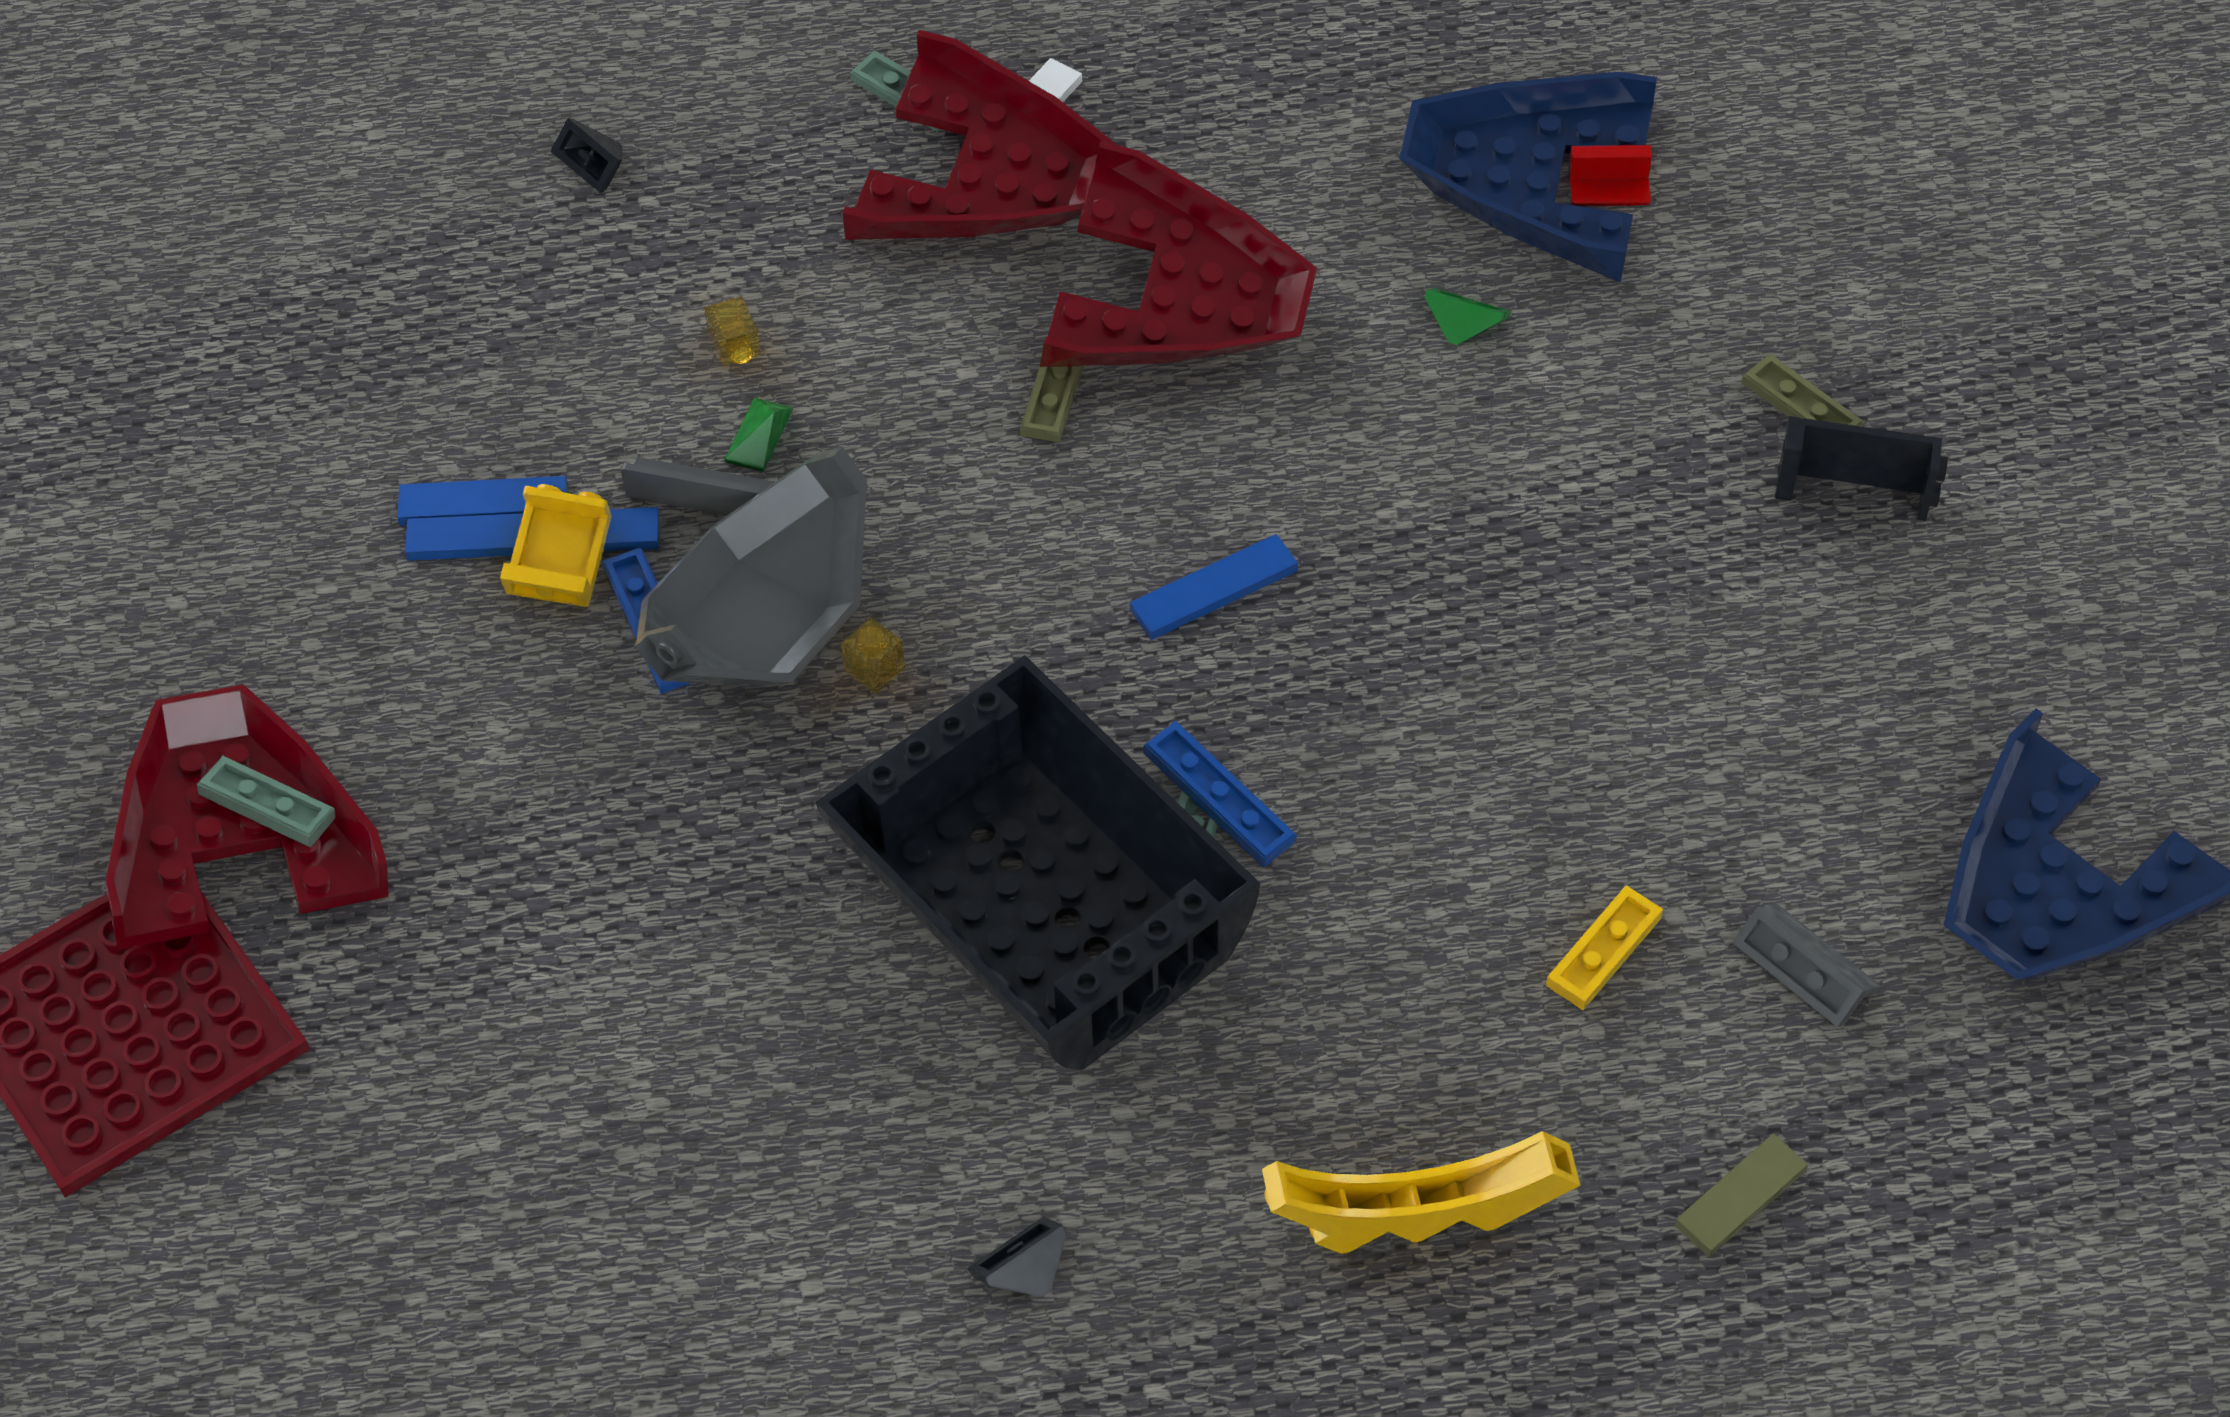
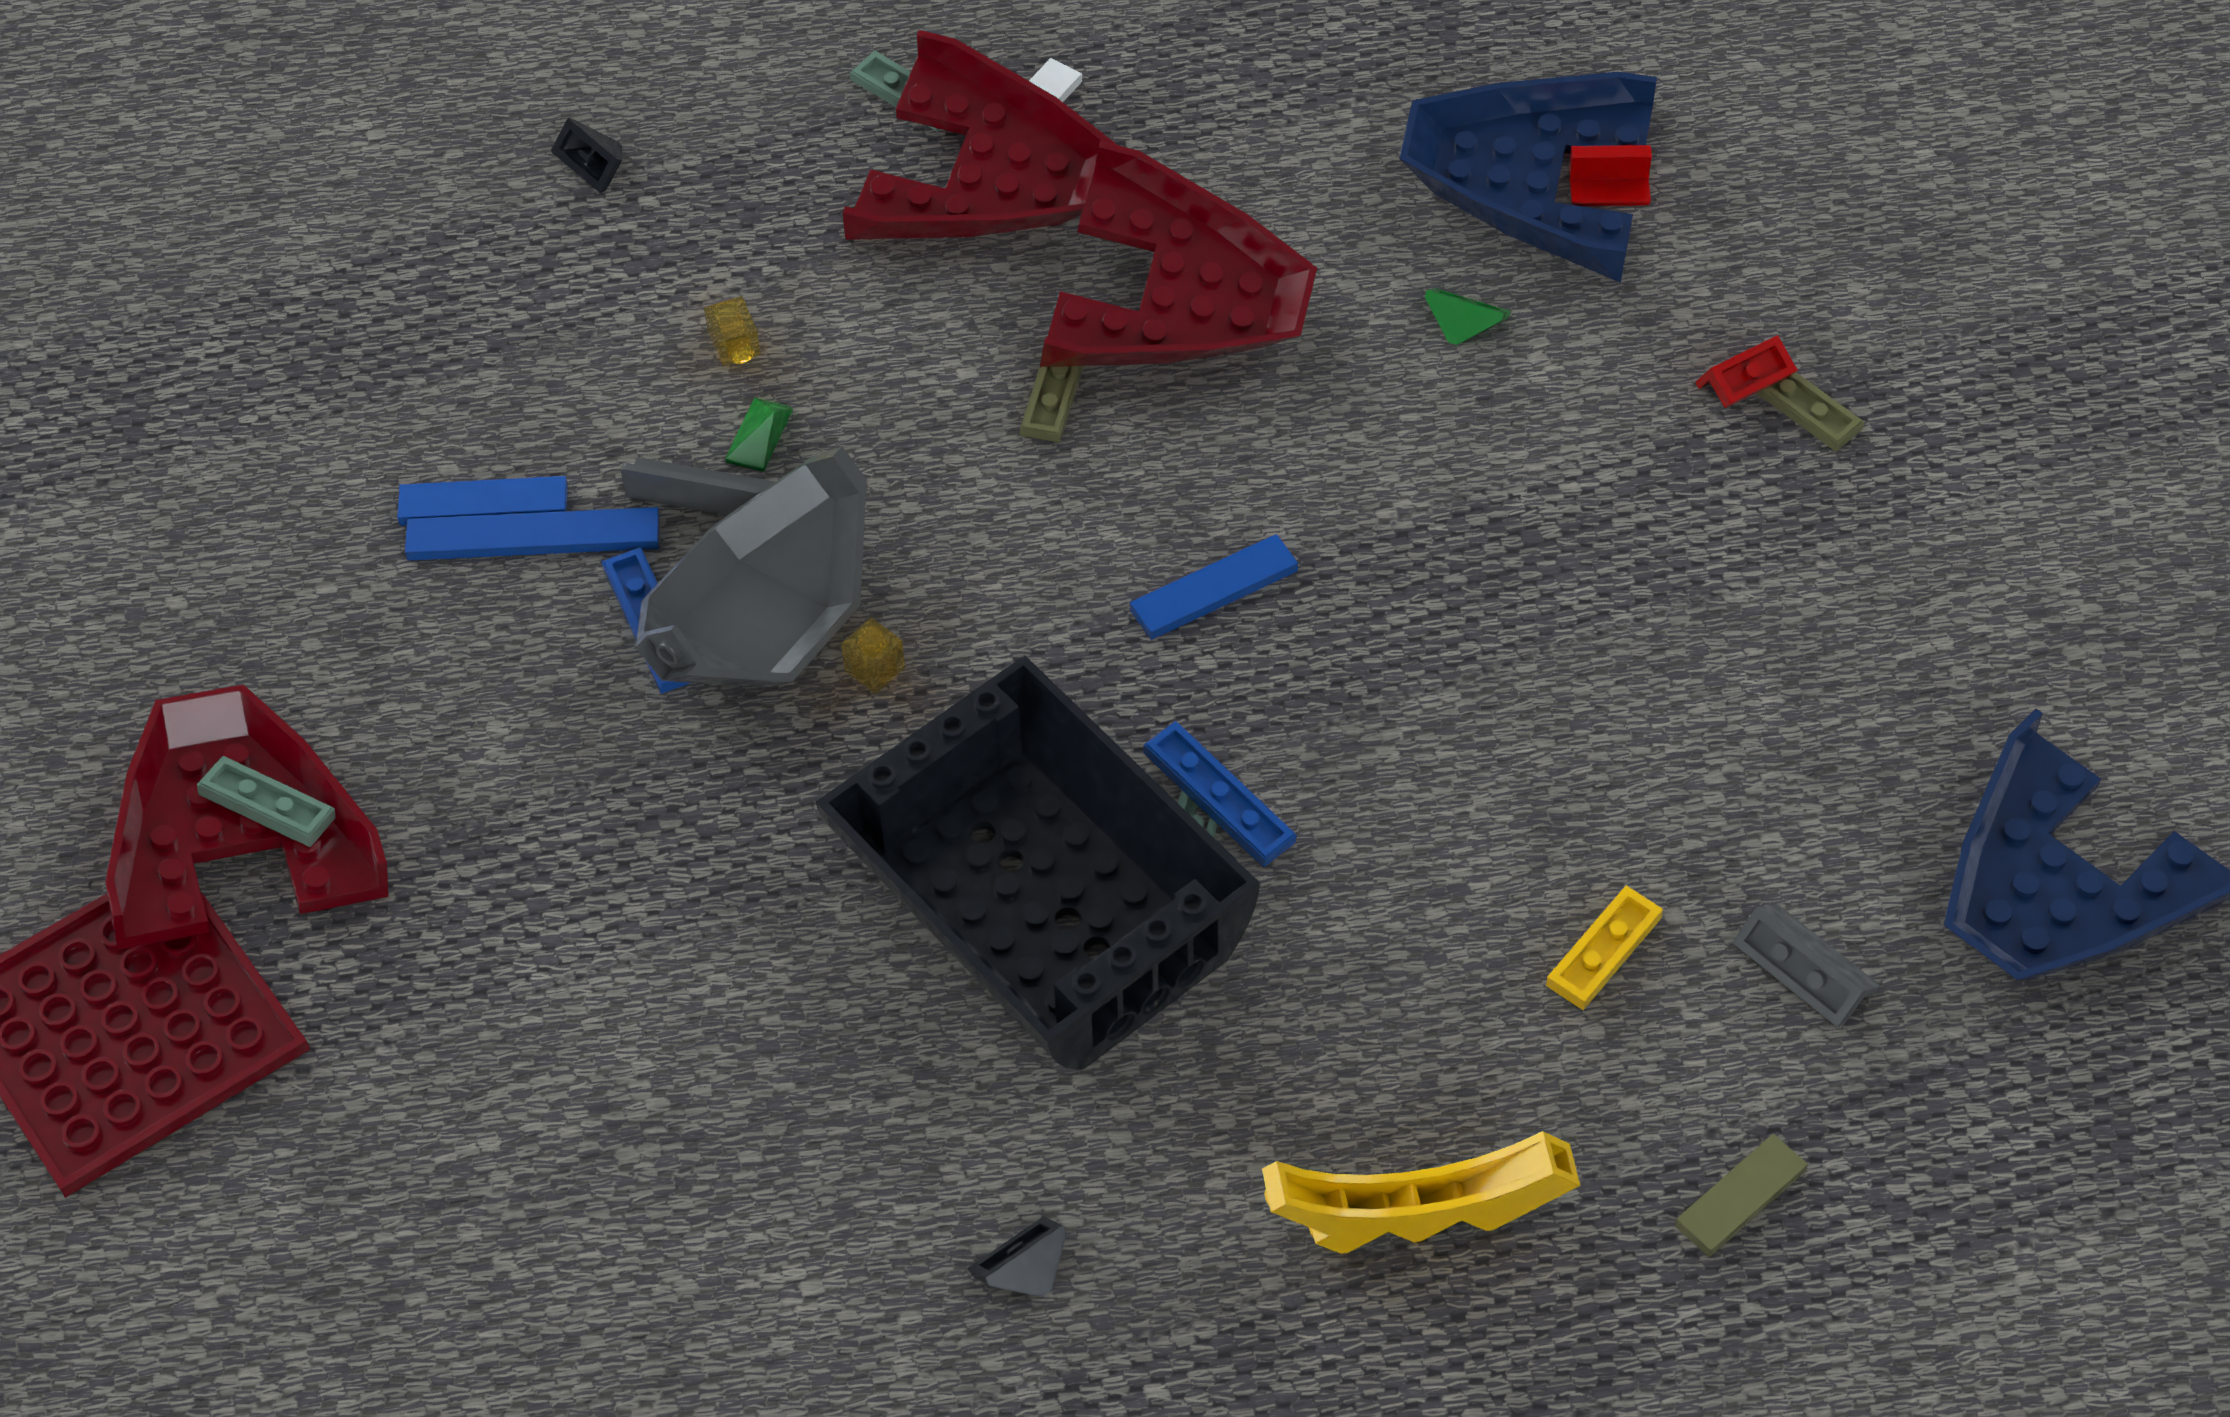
(558, 546): yellow panel -> none
(1749, 372): none -> red panel
(1862, 458): black panel -> none

